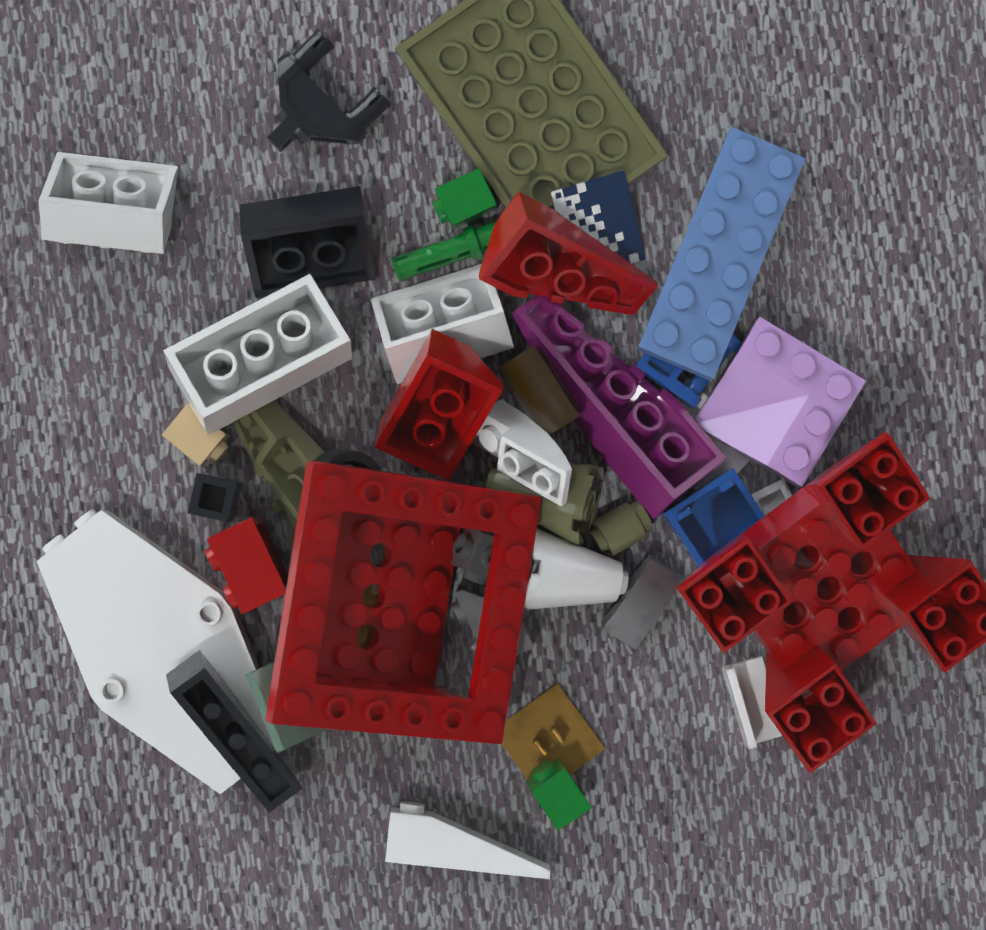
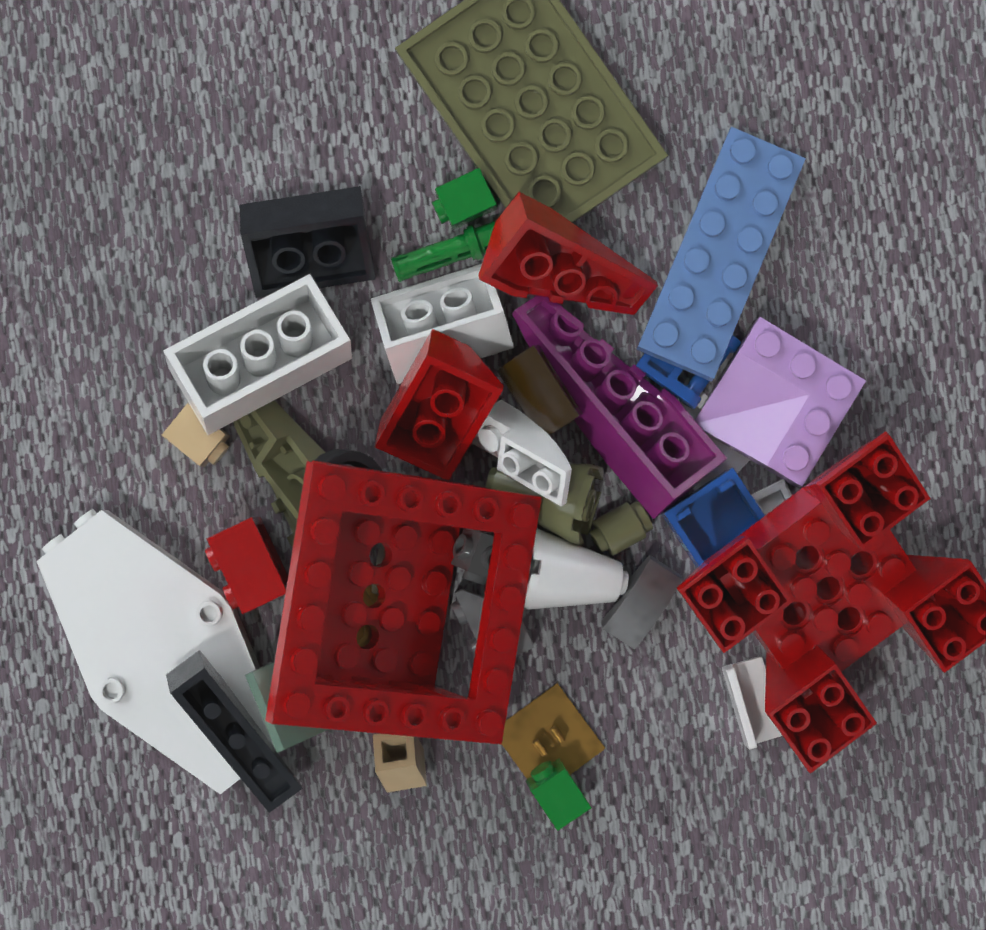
(108, 202): white slope -> none
(215, 497): black brick -> none
(309, 111): black connector -> none
(399, 762): none -> tan brick
(436, 841): white slope -> none
(604, 212): dark blue sticker -> none

